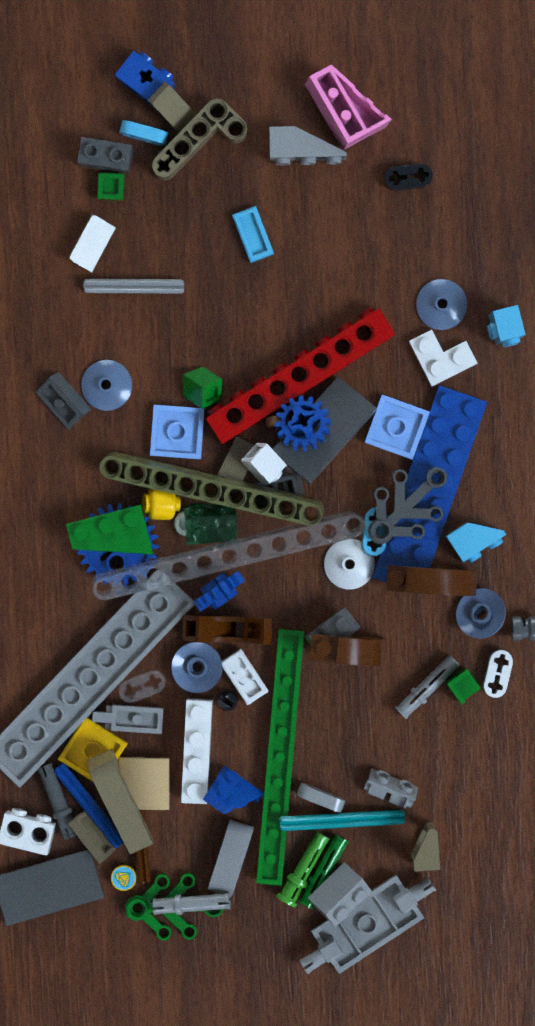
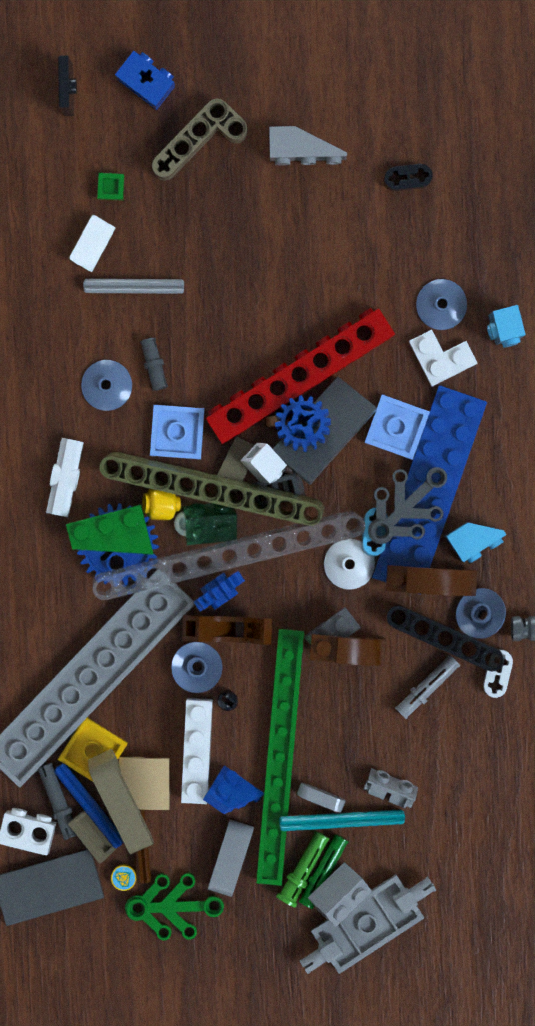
(63, 400): dark grey slope -> none
(64, 477): none -> white piece
(67, 85): none -> black plate
(105, 155): dark grey brick -> none
(131, 718): light grey hinge -> none
(143, 133): medium azure beam -> none
(144, 691): clear beam -> none
(153, 364): none -> dark grey pin
(172, 107): dark tan tile -> none
(191, 903): light grey pin -> none
(202, 387): green panel -> none
(244, 676): white plate -> none
(253, 234): medium azure tile -> none
(344, 107): bright pink wedge -> none
(426, 850): dark tan tile -> none
(432, 638): none -> black beam
(462, 685): green panel -> none

